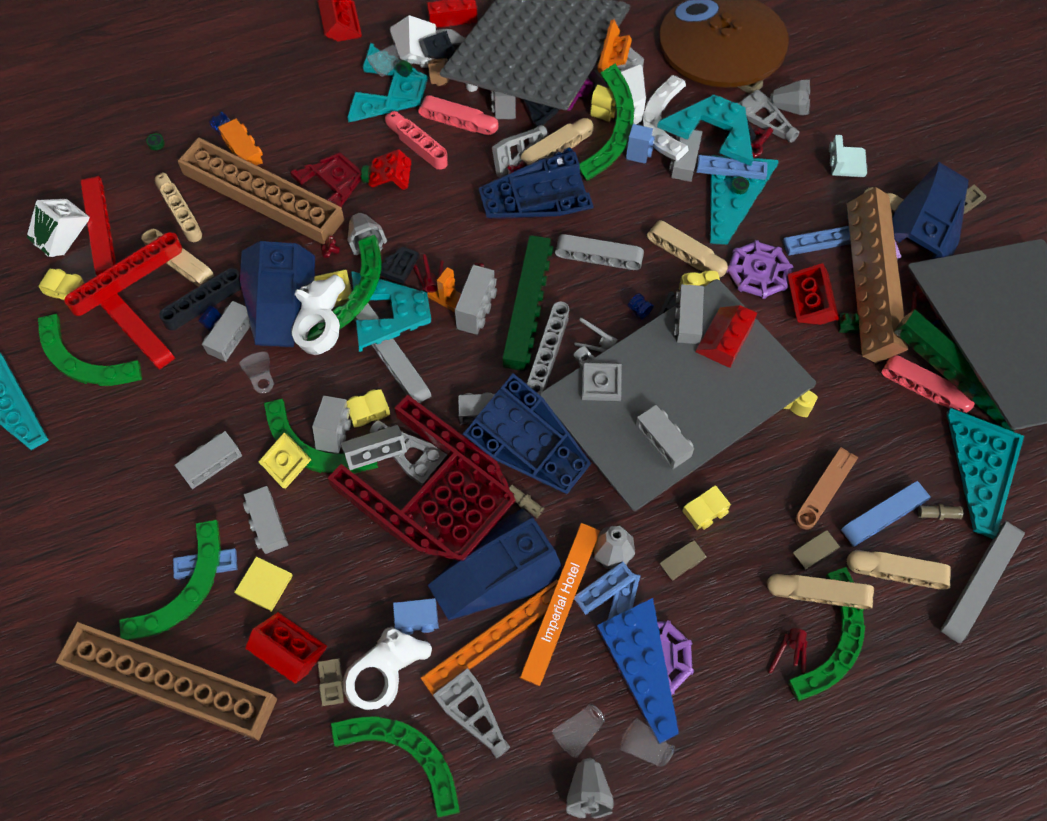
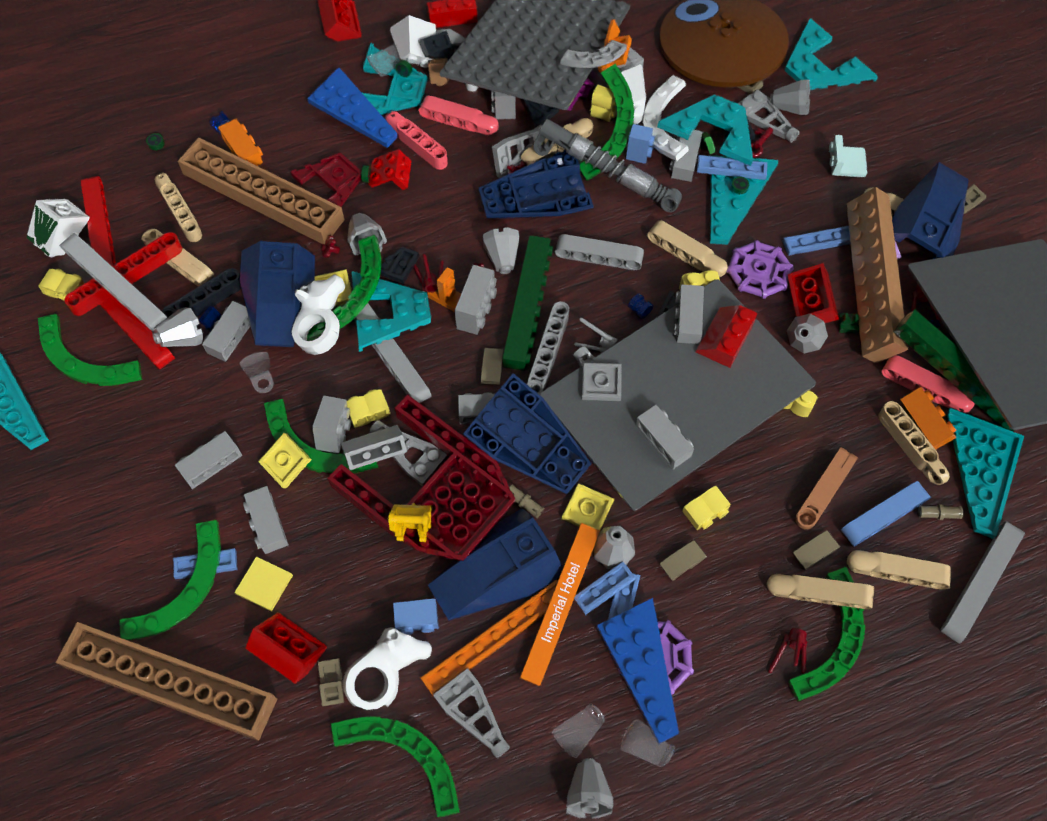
(113, 281): none -> light grey beam
(179, 330): none -> light grey cone
(347, 104): none -> blue wing
(410, 517): none -> yellow piece
(492, 366): none -> dark tan slope
(502, 248): none -> light grey cone
(585, 150): none -> dark grey piece
(587, 507): none -> light yellow tile
(589, 60): none -> light grey tile
(708, 143): none -> green tile
(806, 66): none -> teal wing
(816, 333): none -> light grey cone
(911, 434): none -> tan piece
(929, 417): none -> orange brick

